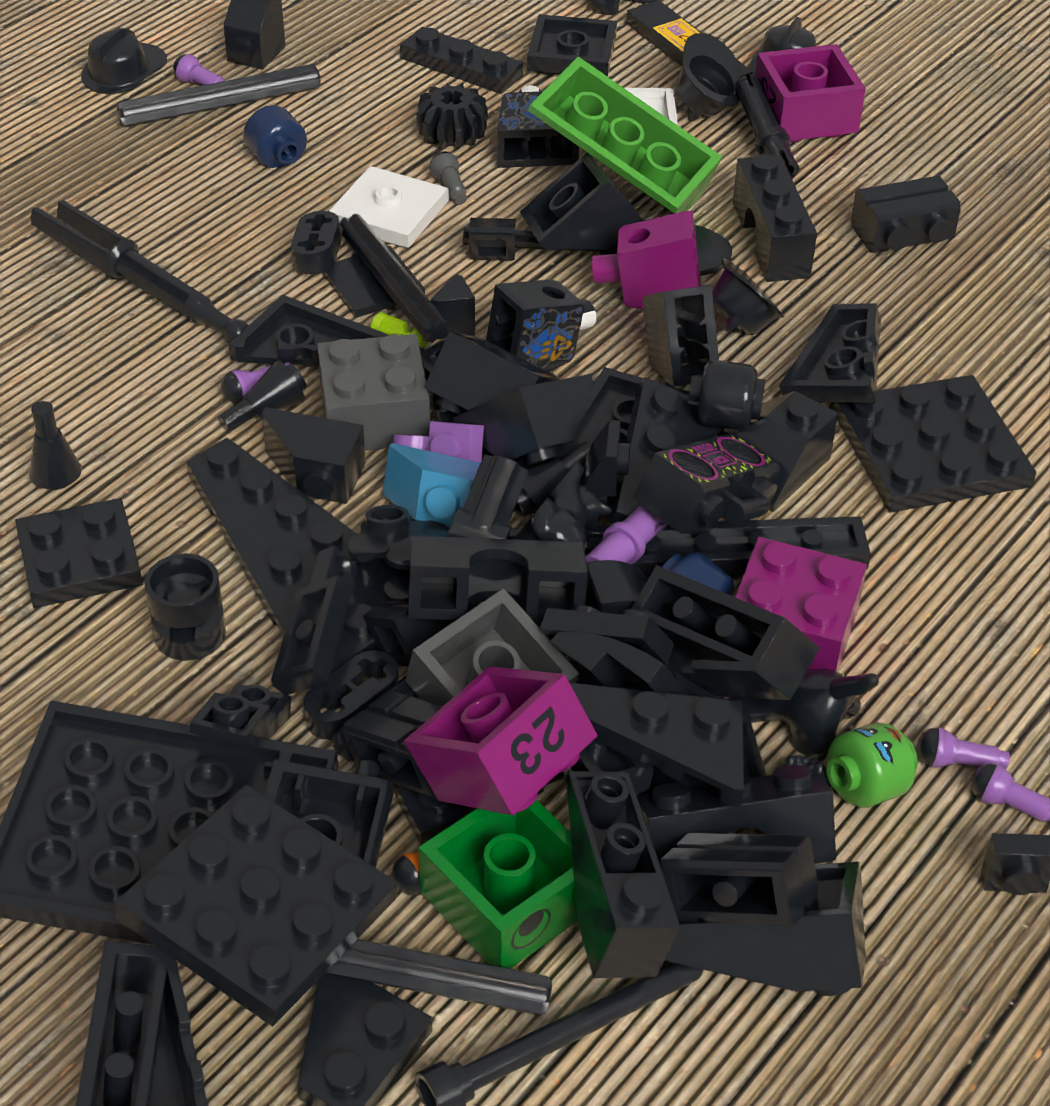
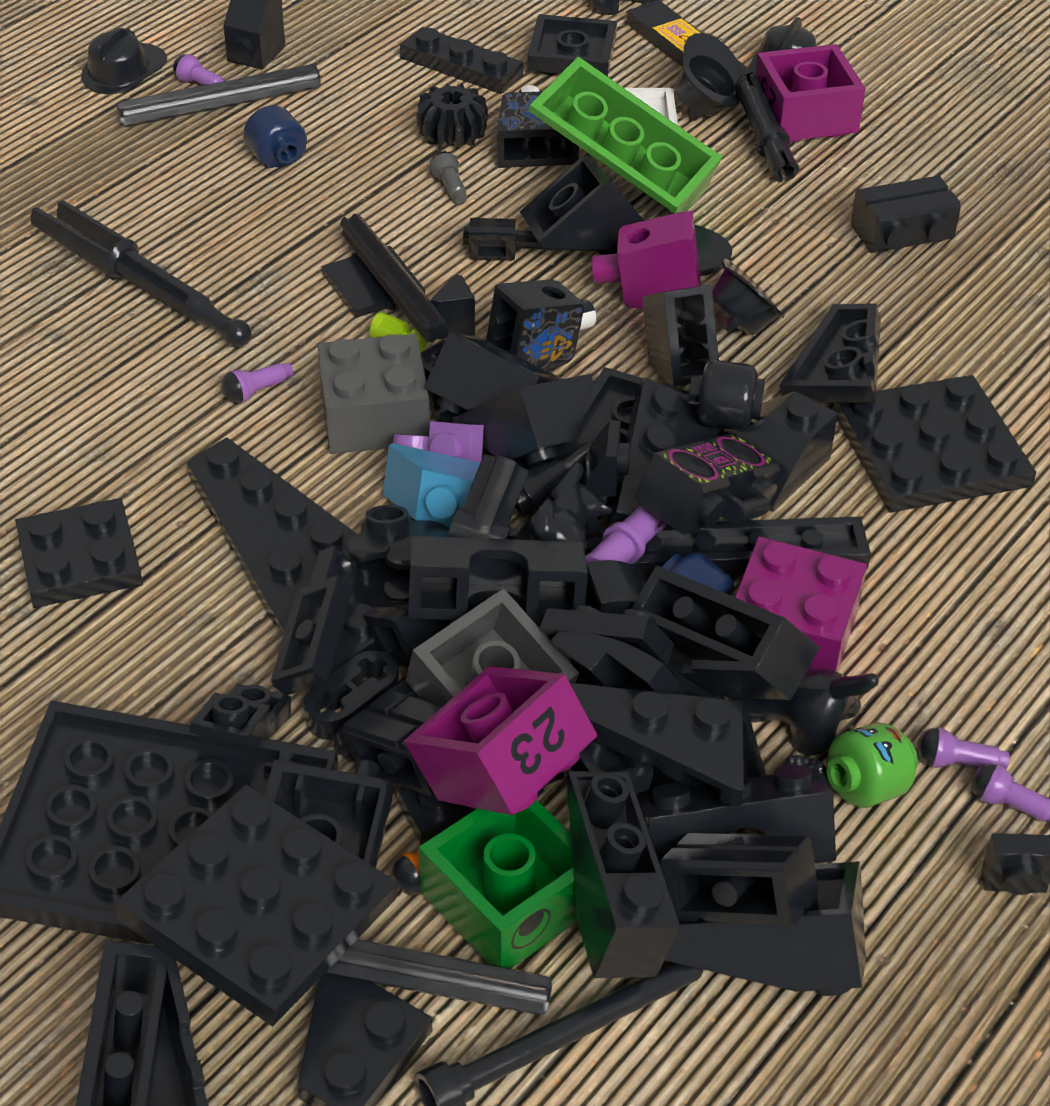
(52, 459): black cone -> none
(185, 606): black wheel -> none
(276, 389): black cone -> none
(291, 333): black wing -> none
(315, 453): black slope -> none
(316, 242): black beam -> none
(392, 204): white plate -> none
(770, 202): black arch -> none

